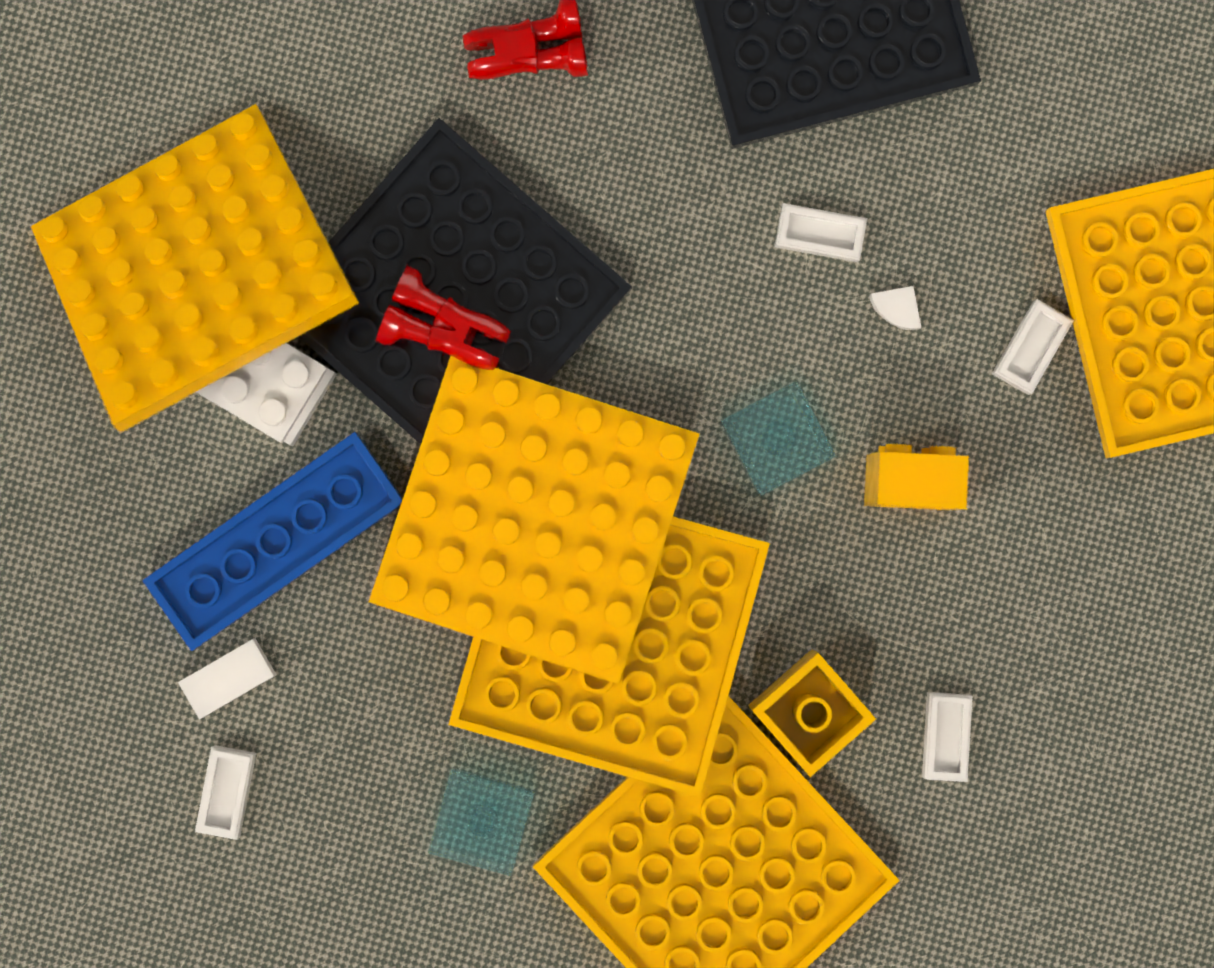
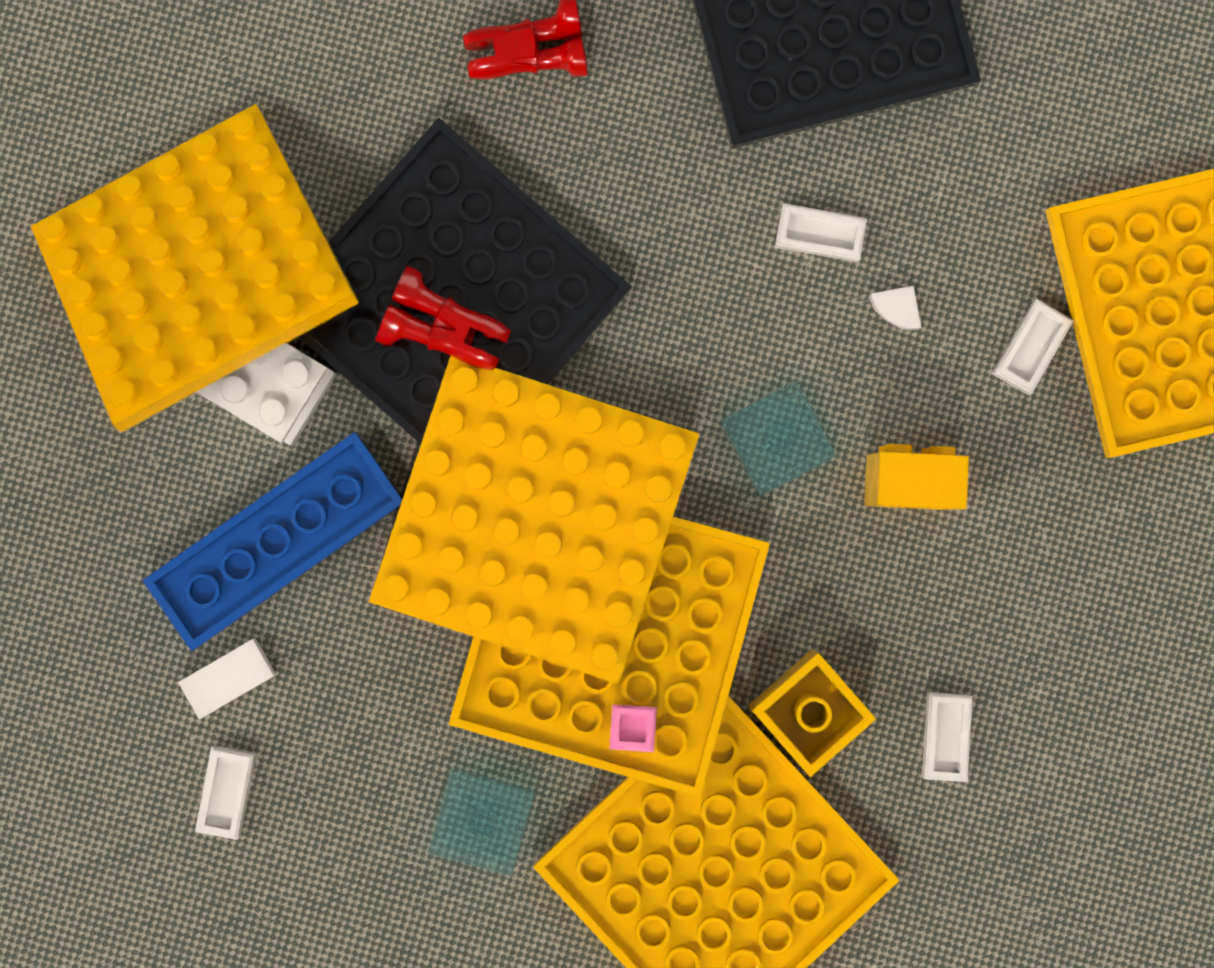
(633, 728): none -> bright pink tile

